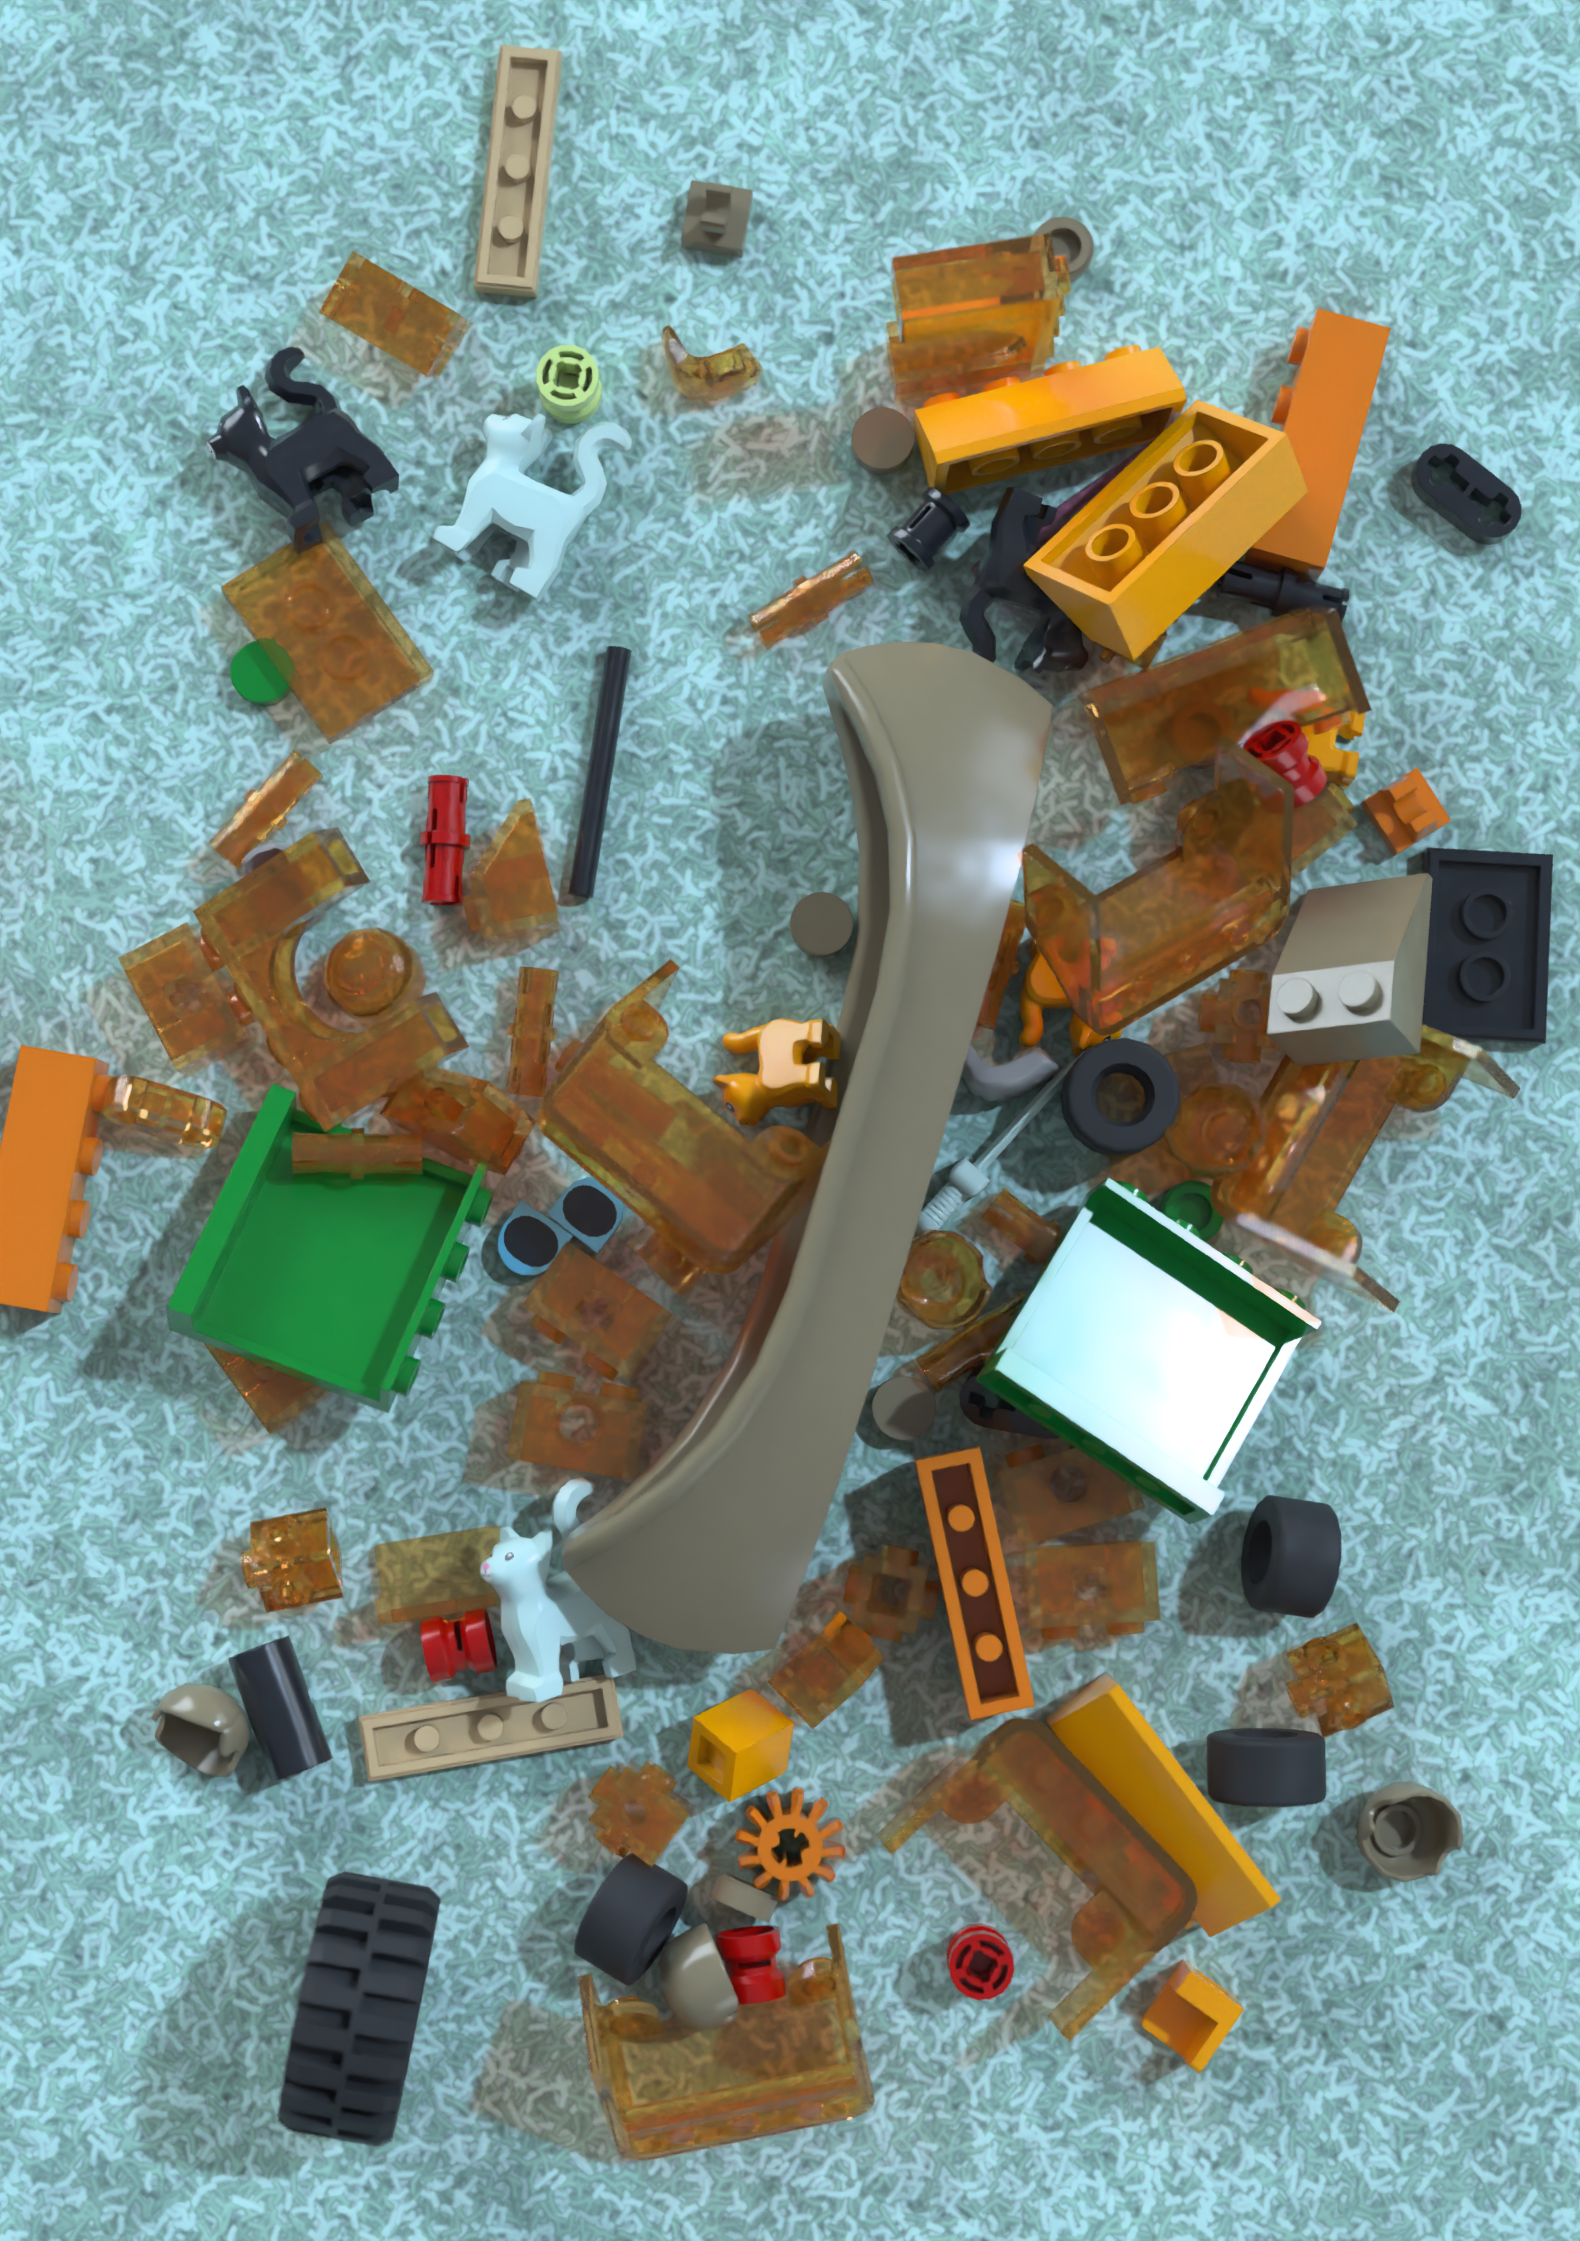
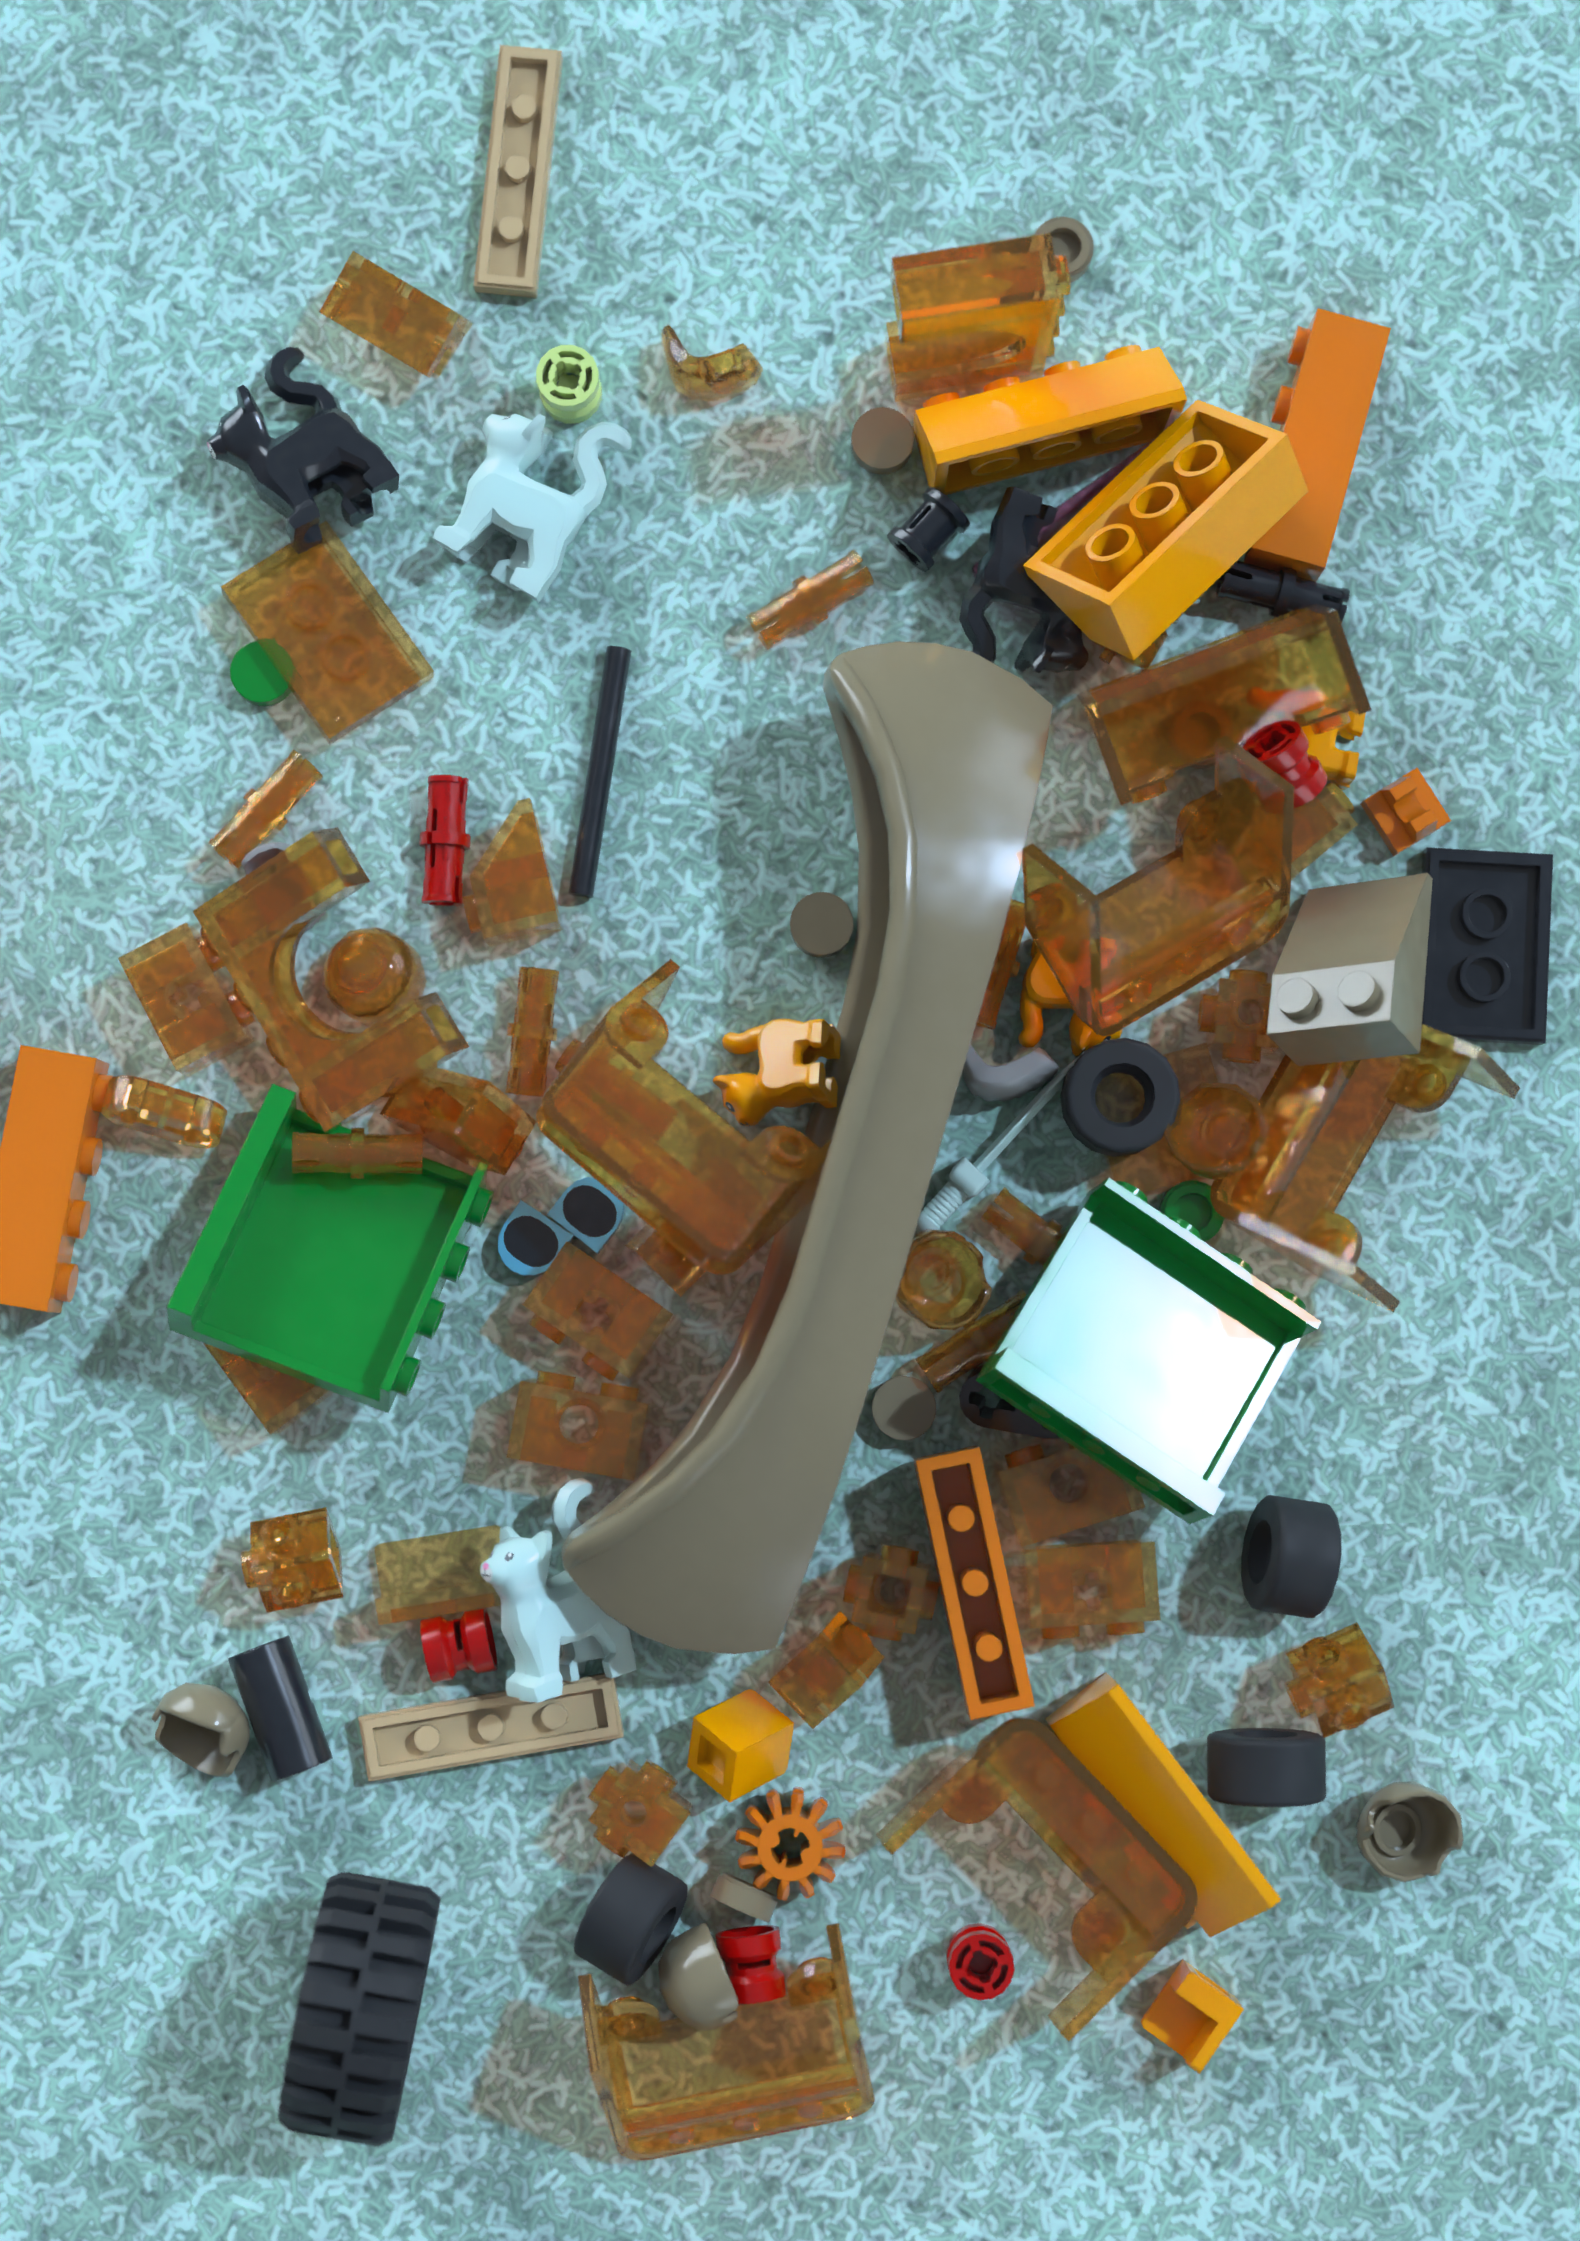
(717, 218): dark tan tile -> none
(1475, 482): black beam -> none

